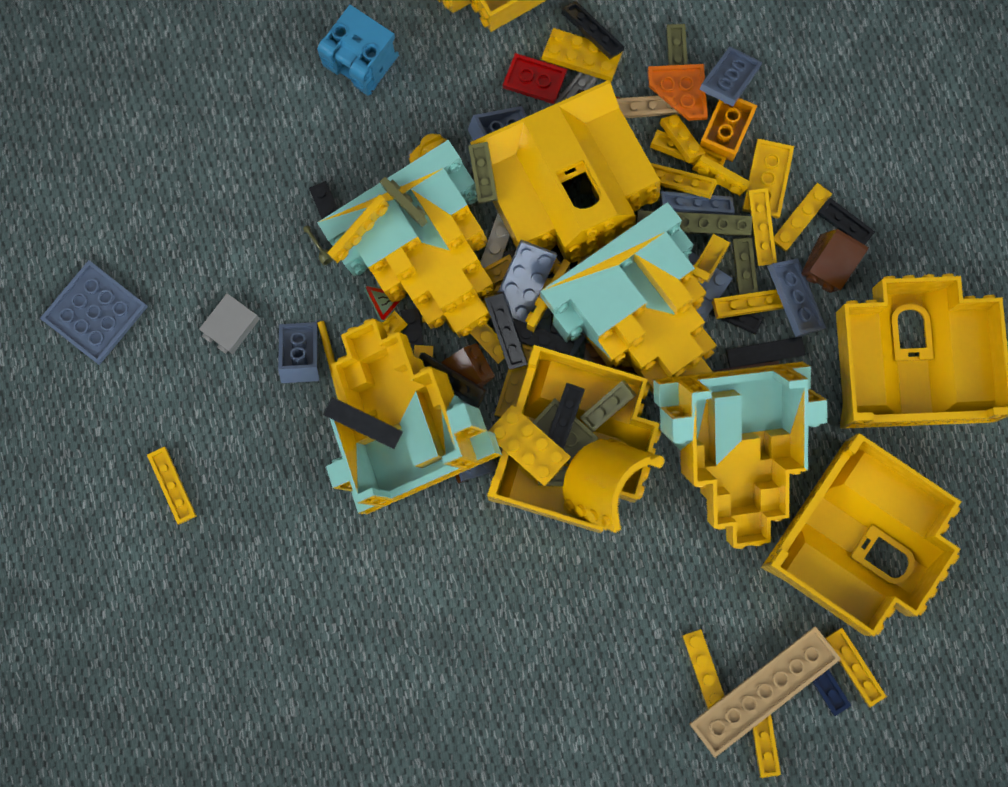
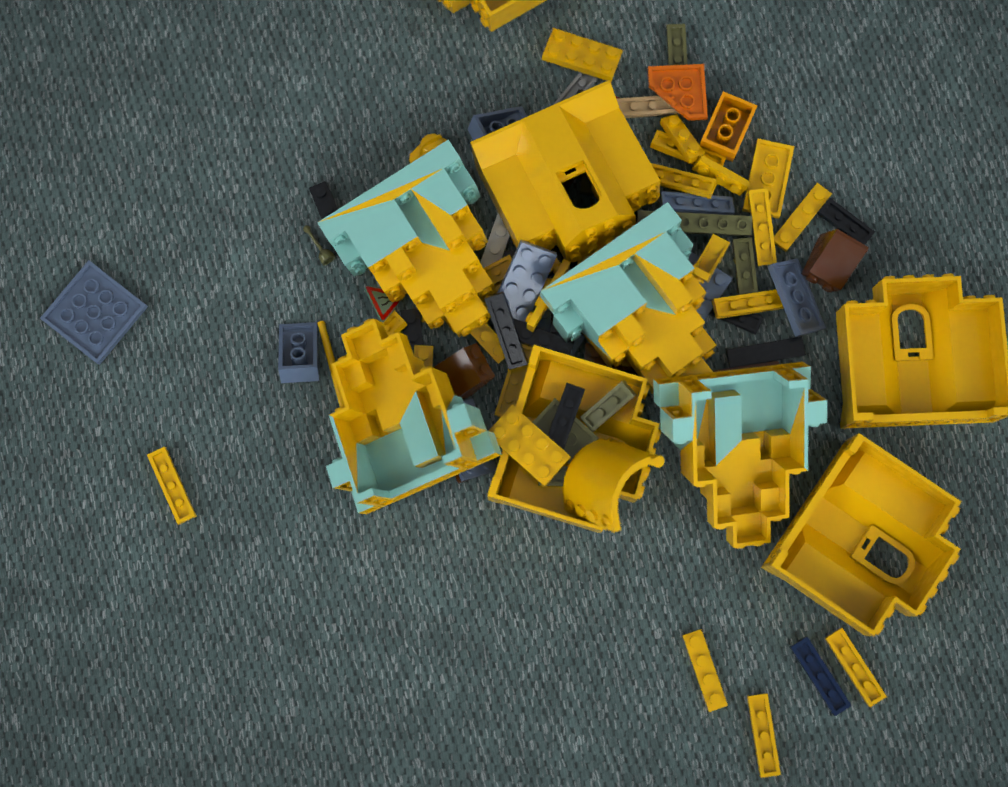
(229, 324): light grey brick -> none
(358, 49): dark azure piece -> none
(358, 228): yellow plate -> none
(362, 422): black tile -> none
(404, 201): olive plate -> none
(461, 386): black plate -> none
(483, 172): olive plate -> none
(534, 78): red plate -> none
(592, 29): black tile -> none
(730, 76): sand blue plate -> none
(764, 691): tan plate -> none

